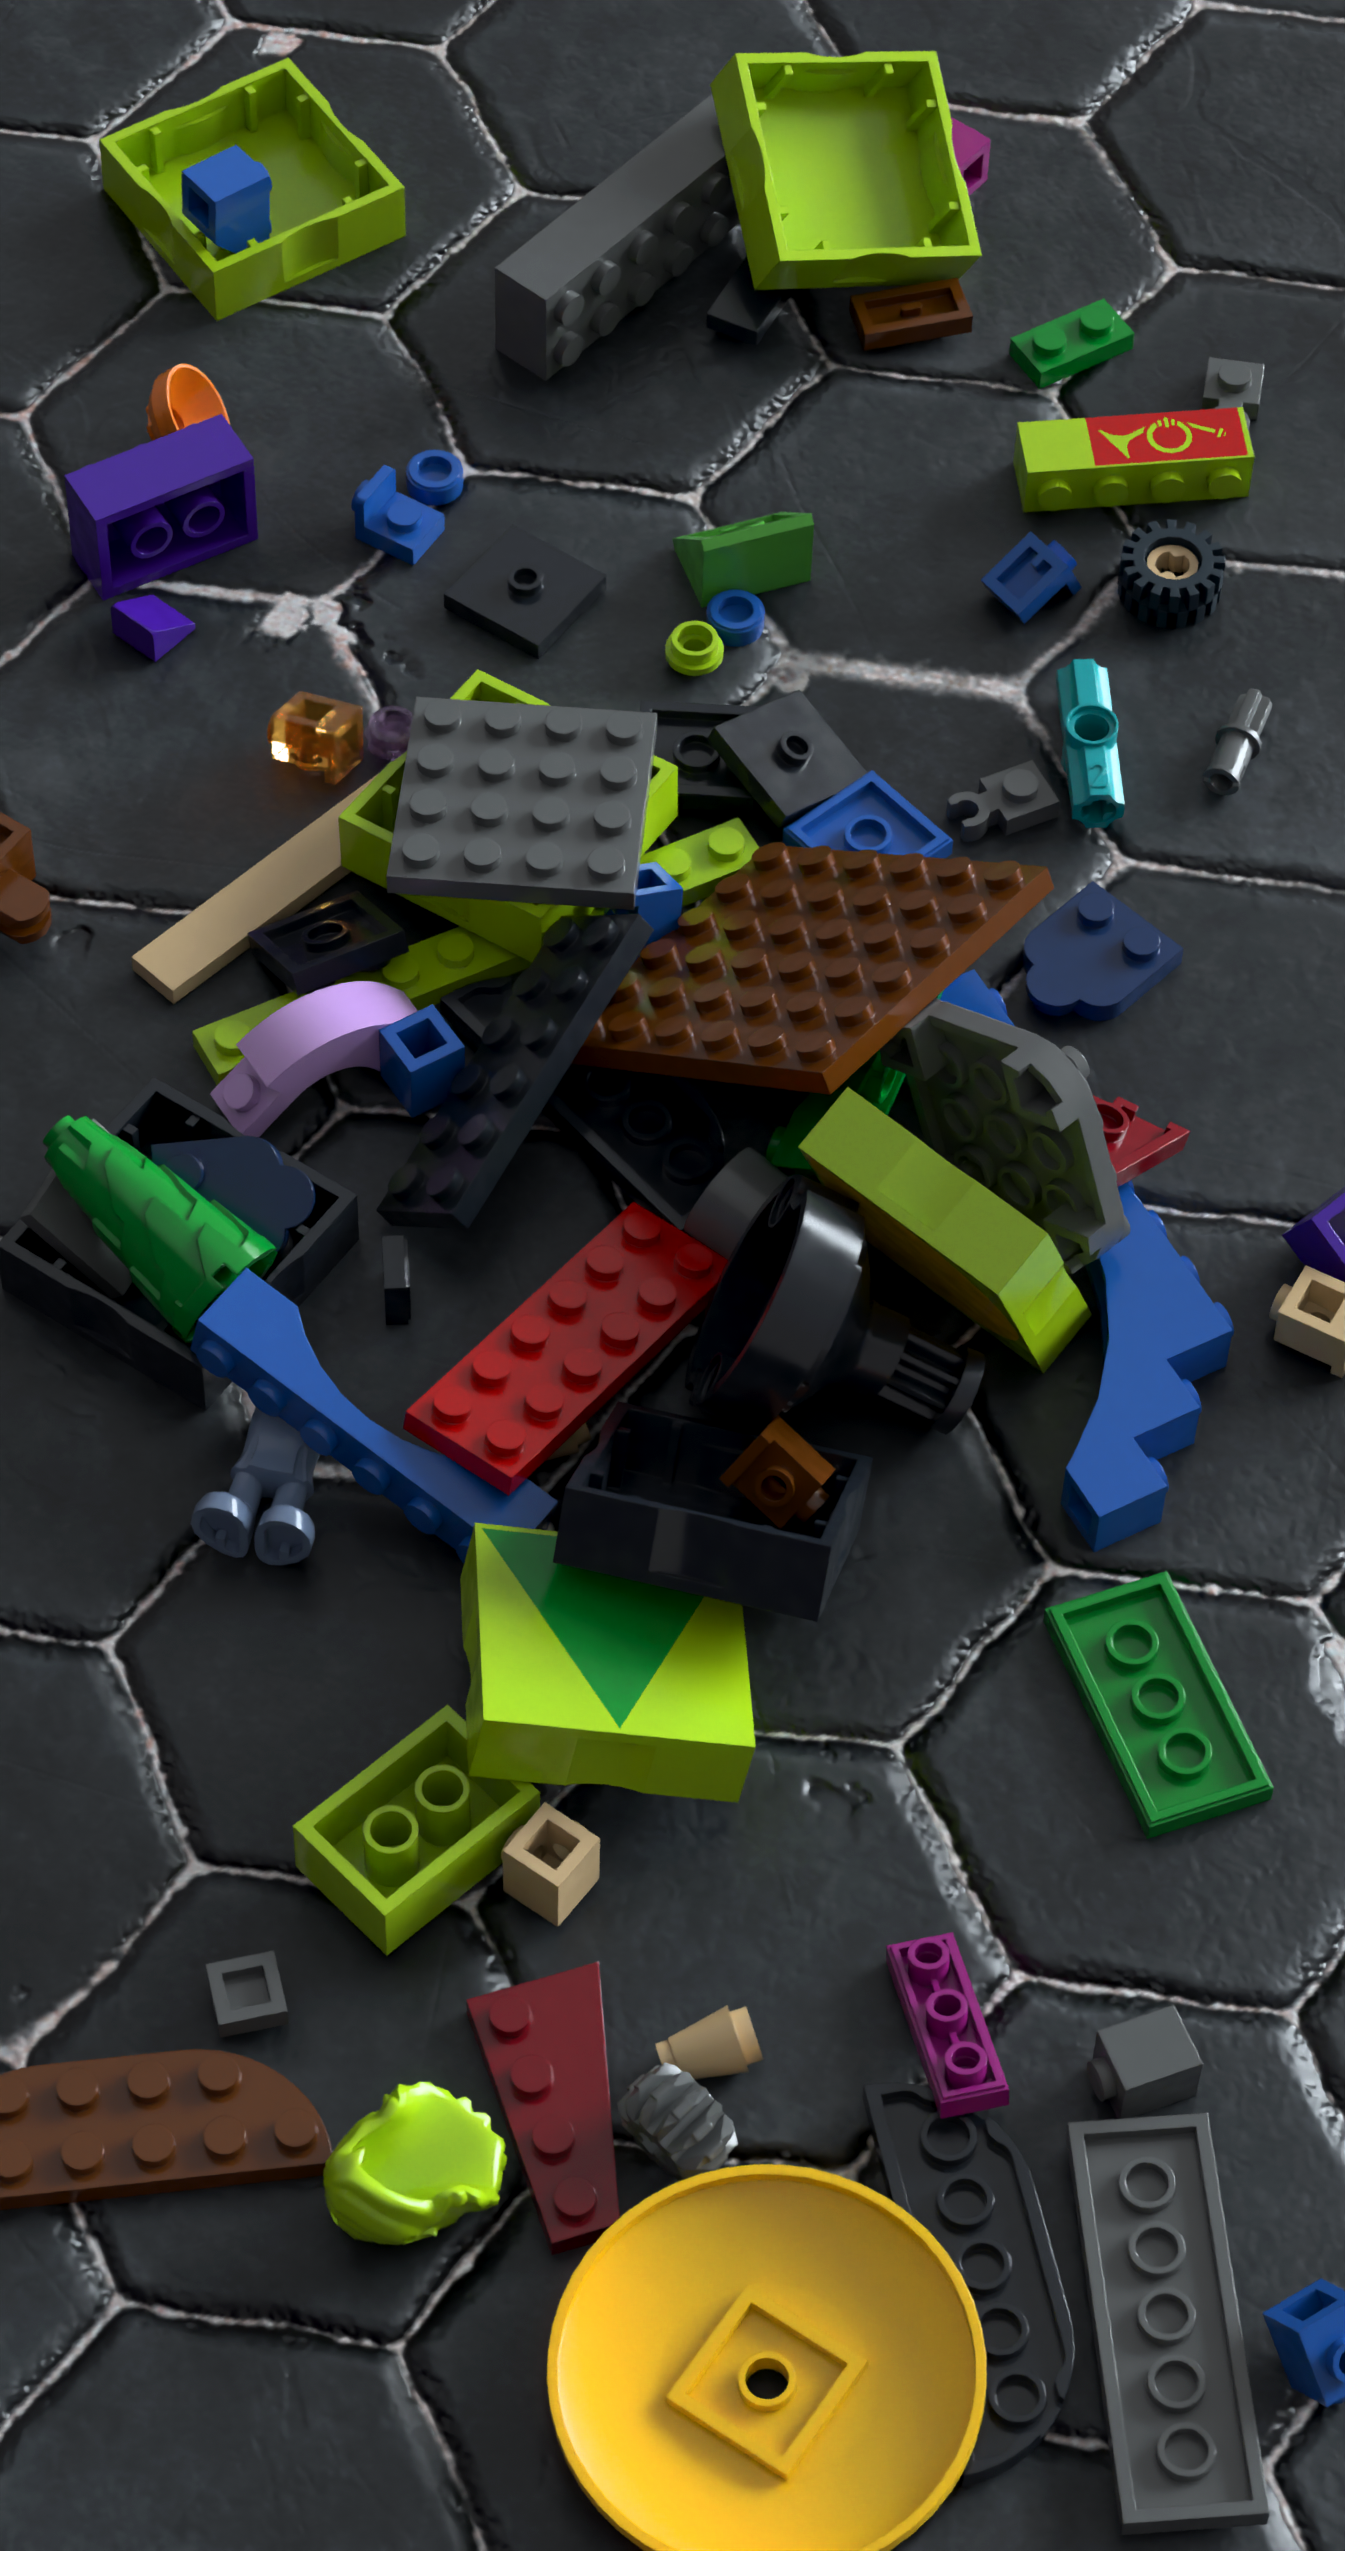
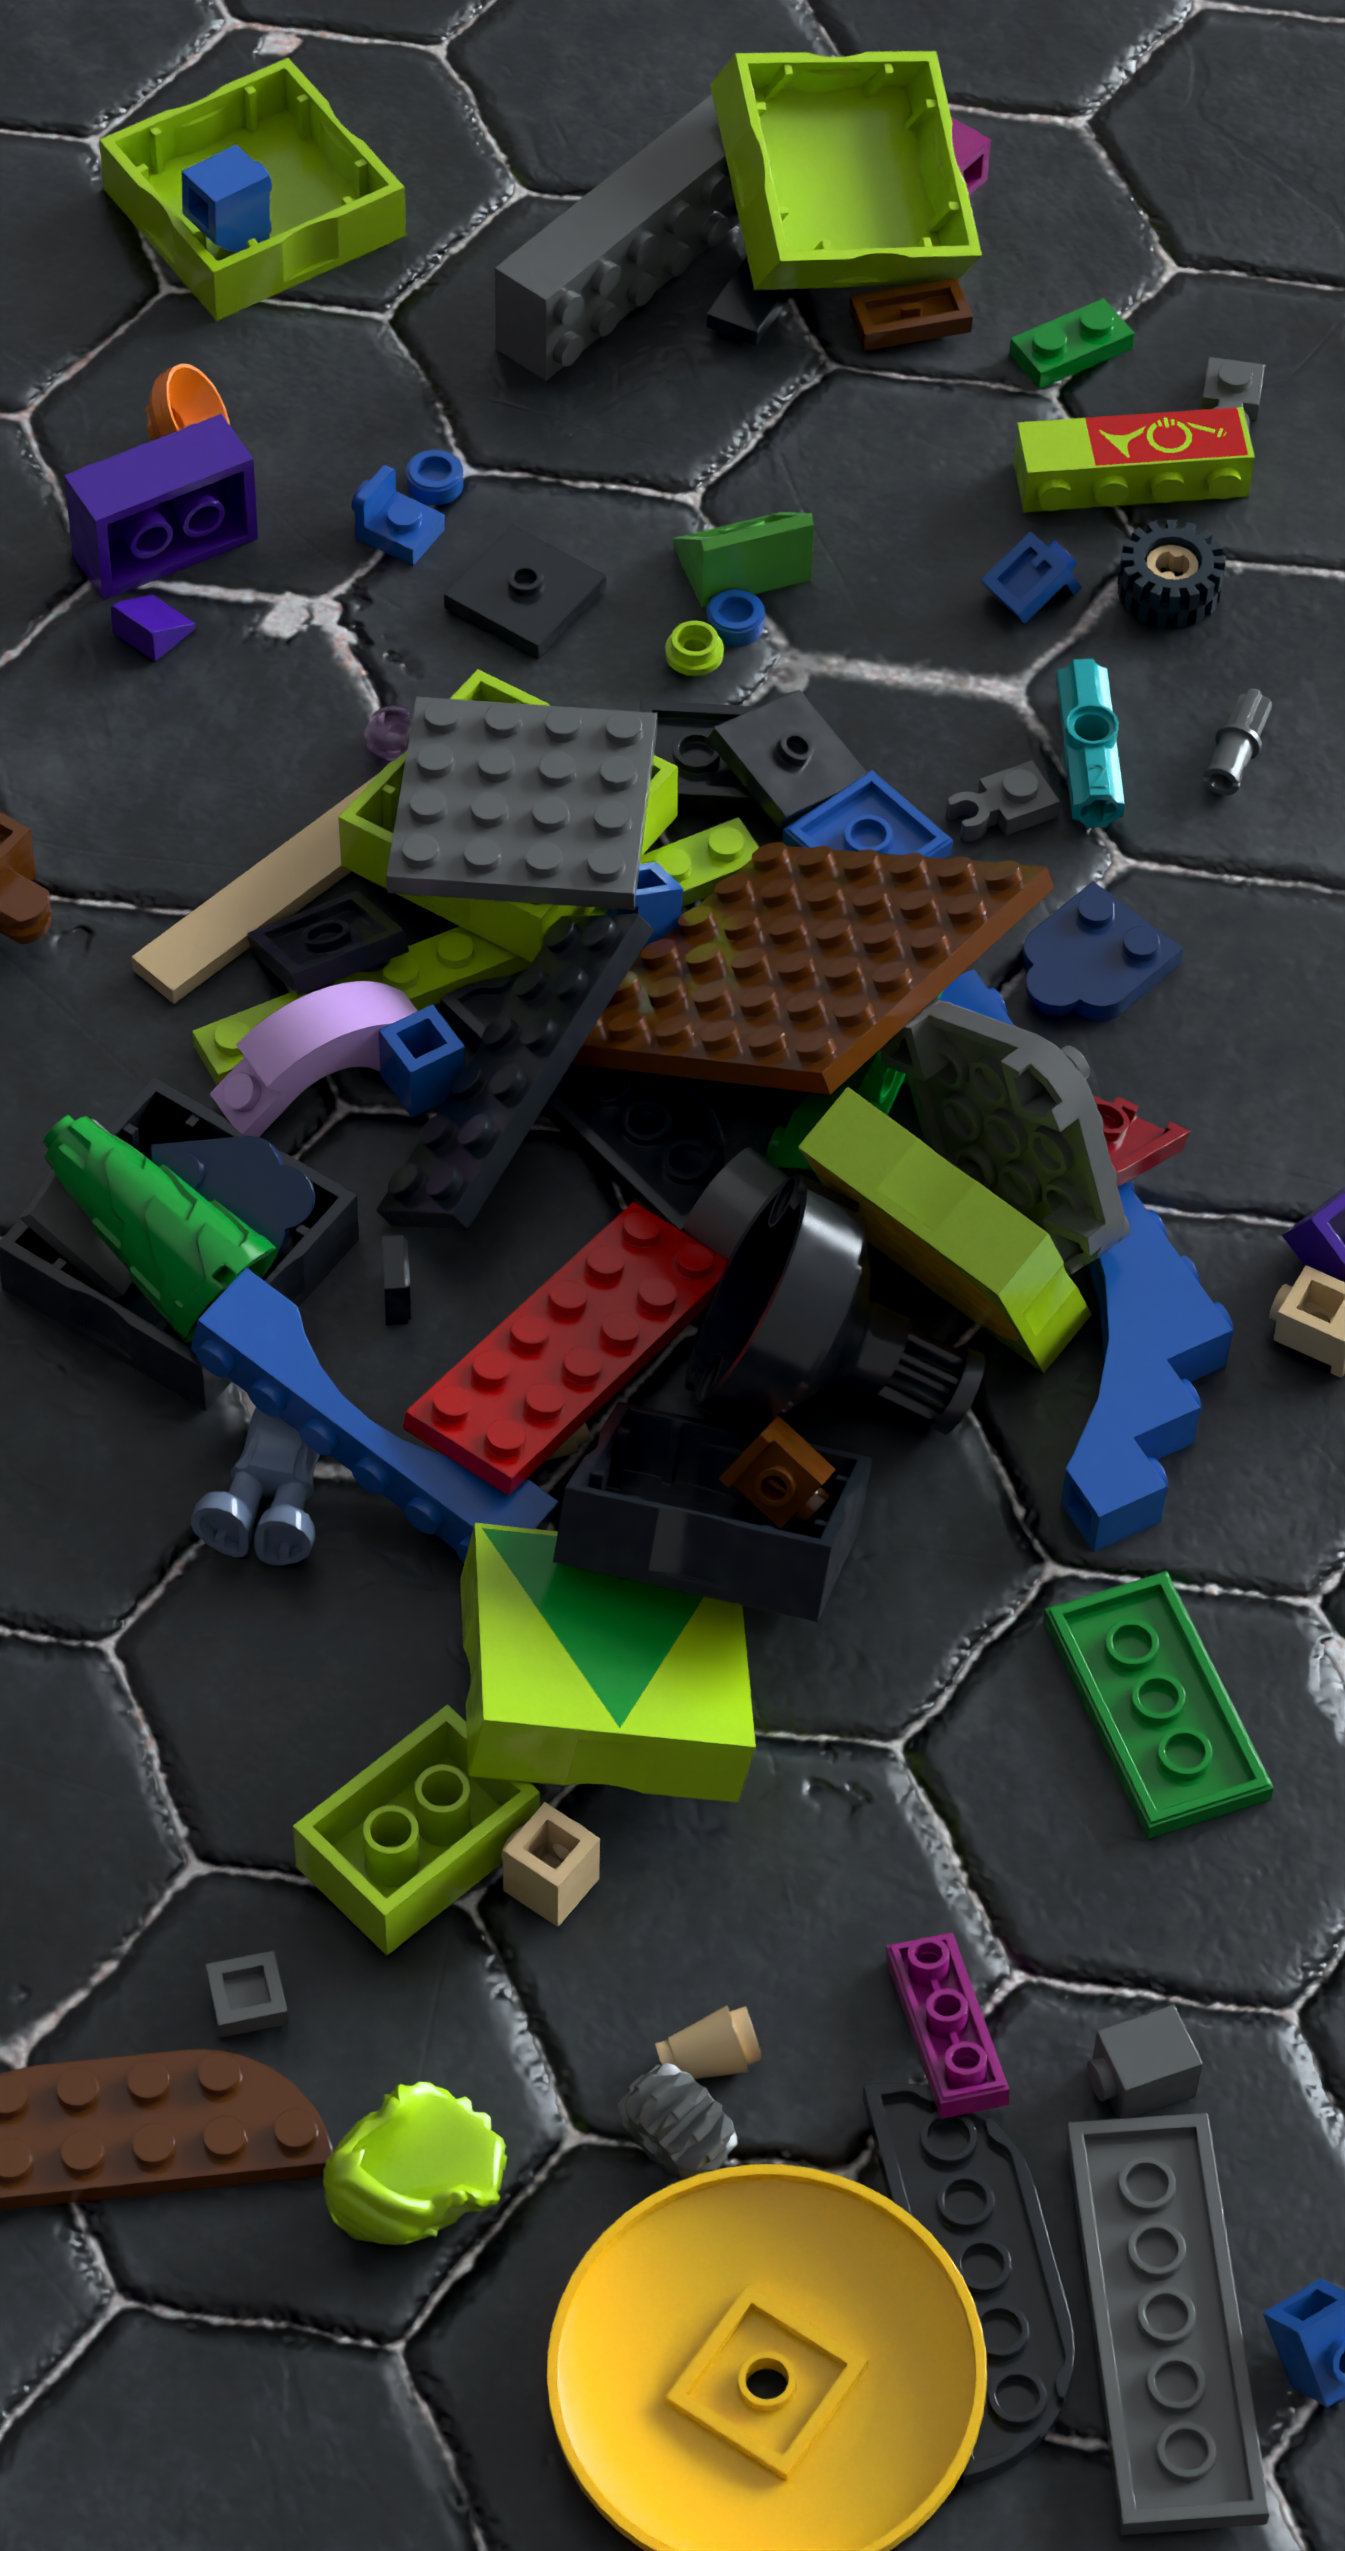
(318, 735): clear orange brick -> none
(553, 2090): dark red wing -> none

